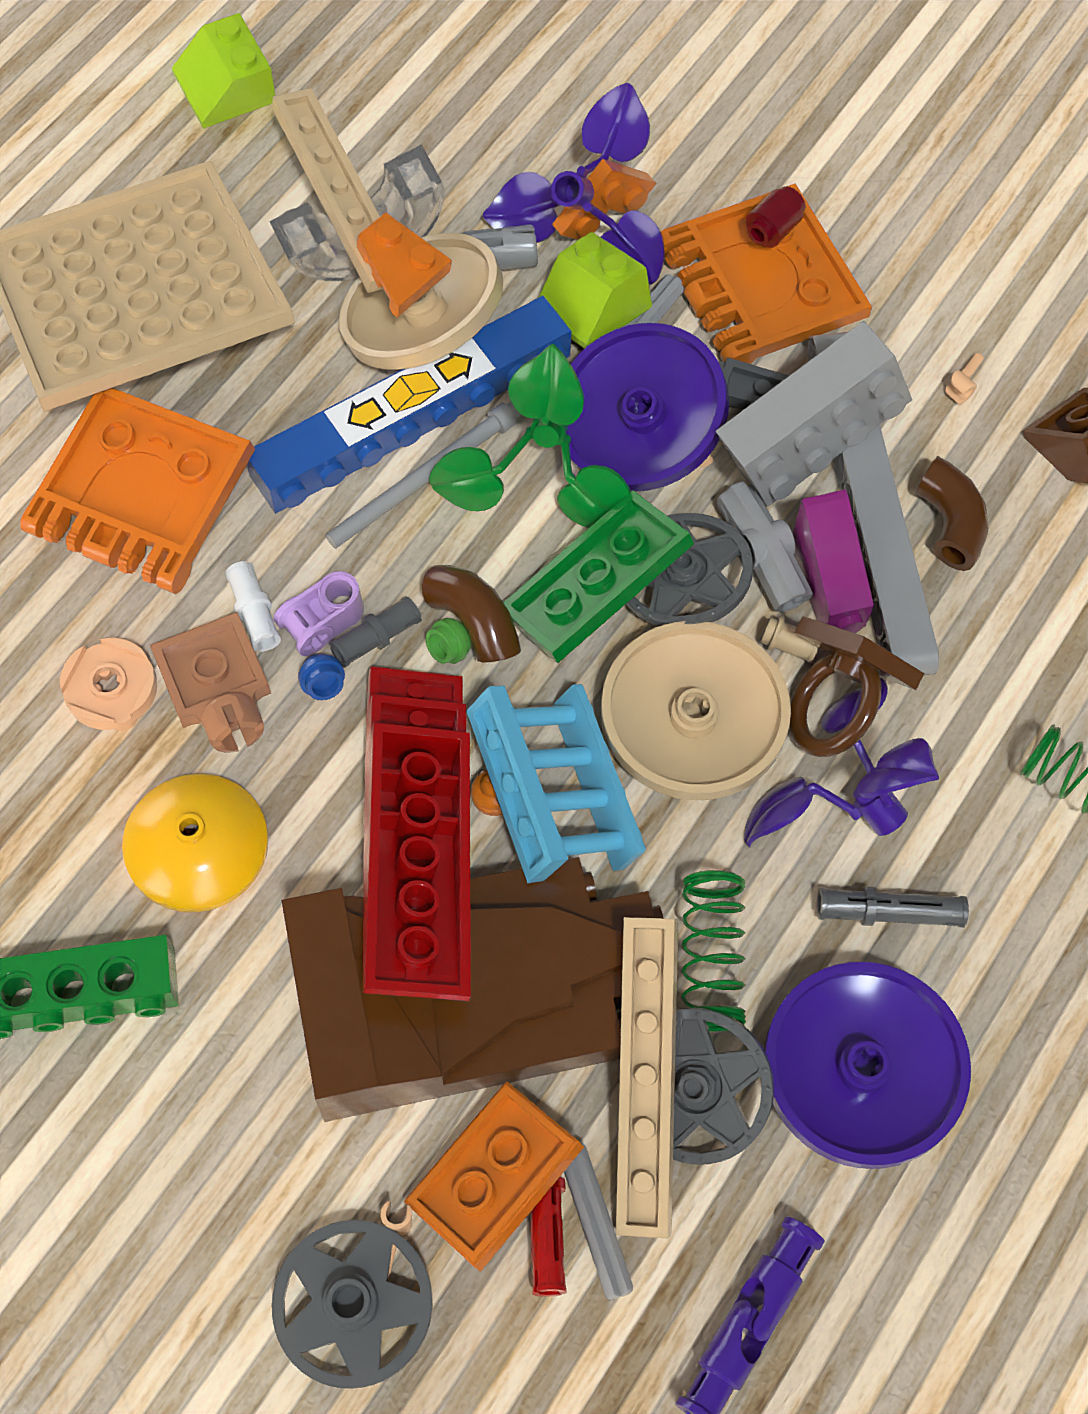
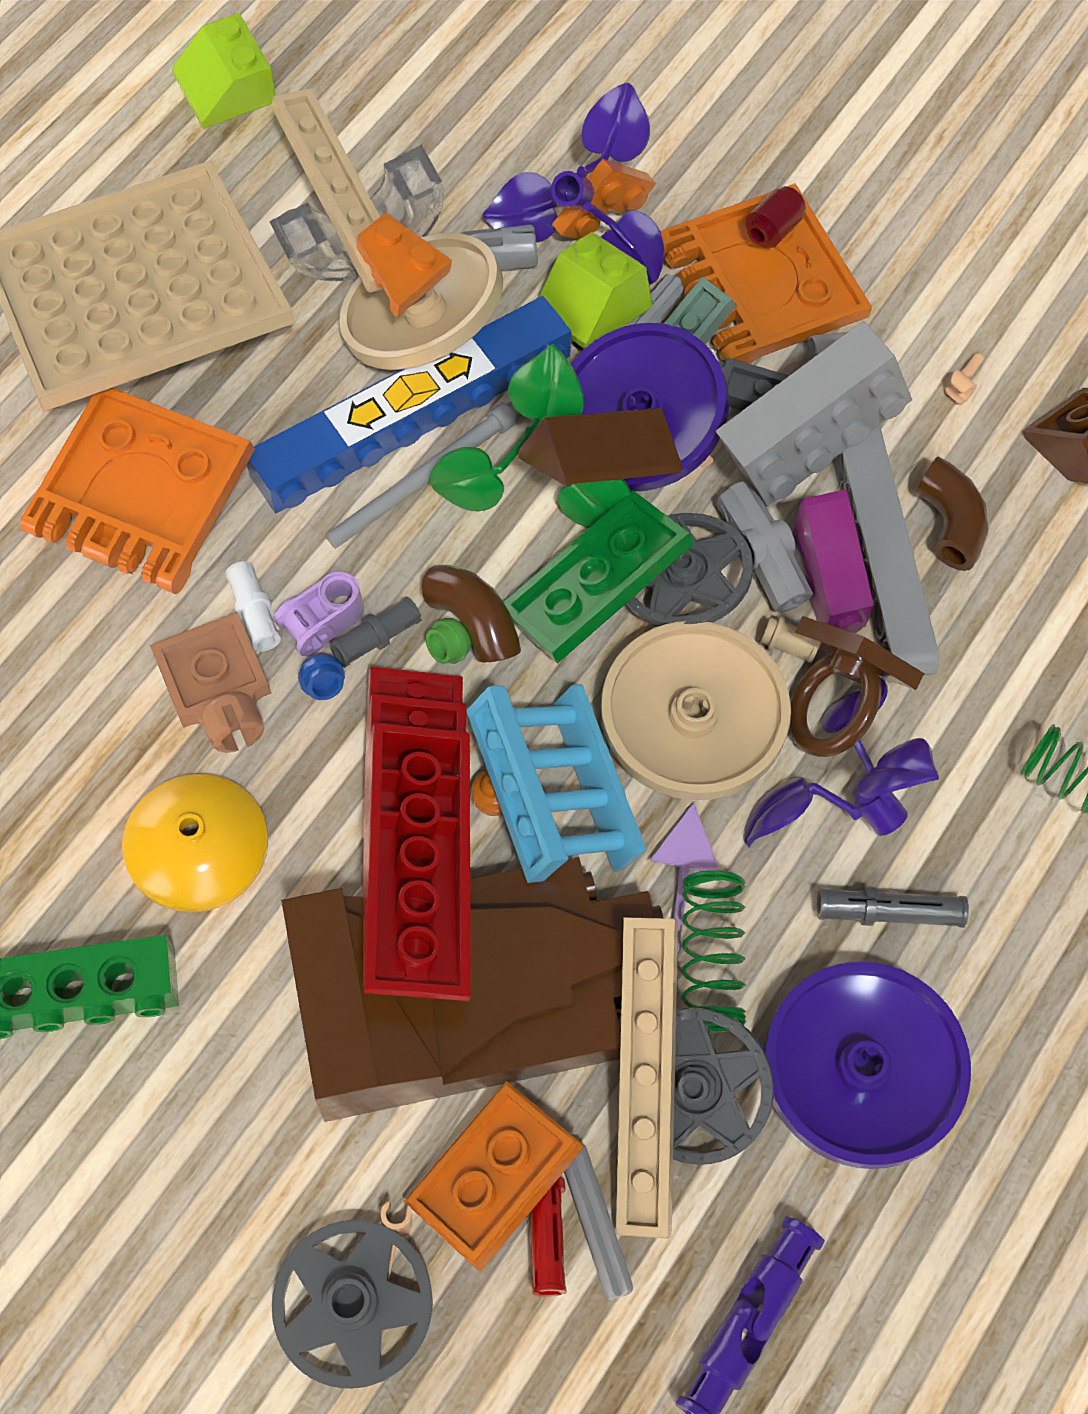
(111, 709): light nougat plate -> none
(602, 446): none -> reddish brown slope
(688, 849): none -> lavender piece
(702, 310): none -> sand green plate

